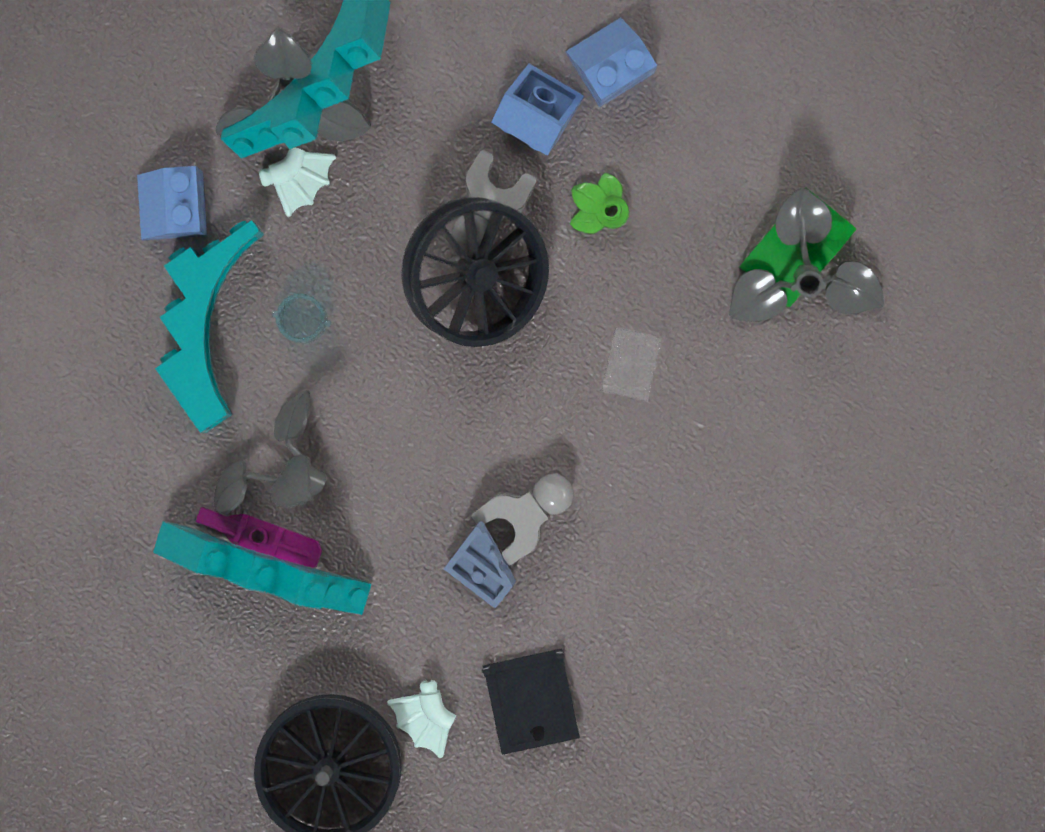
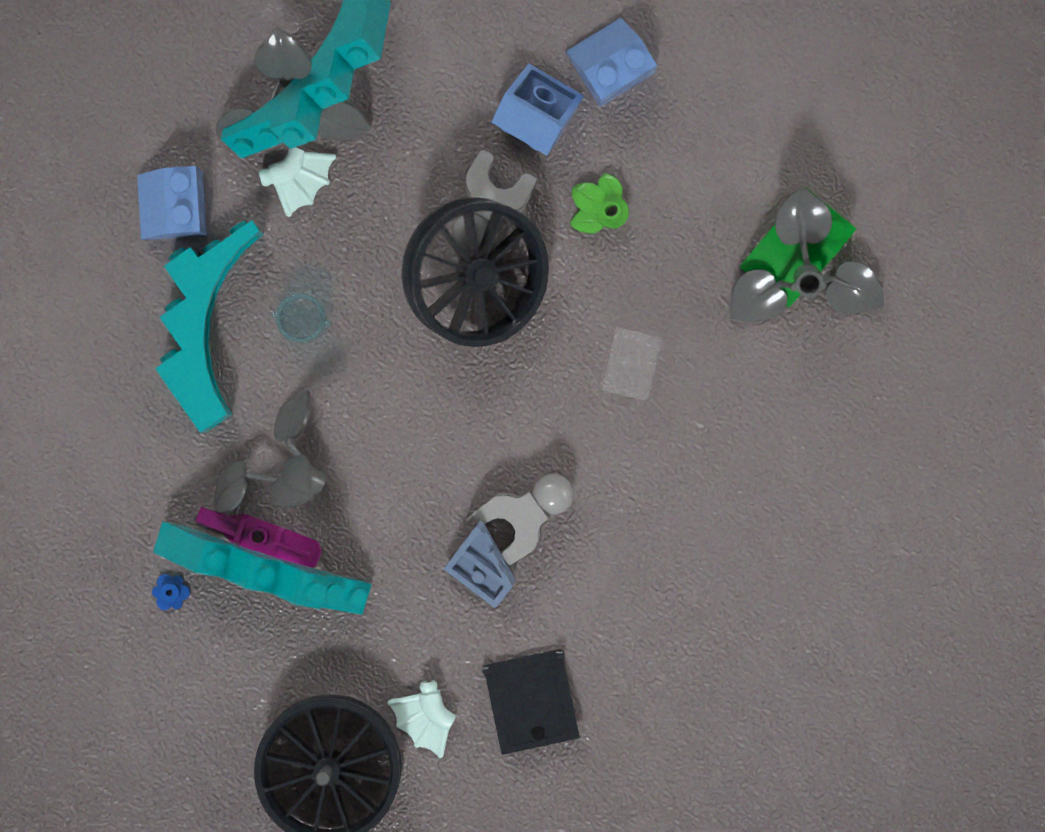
(179, 592): none -> blue plant

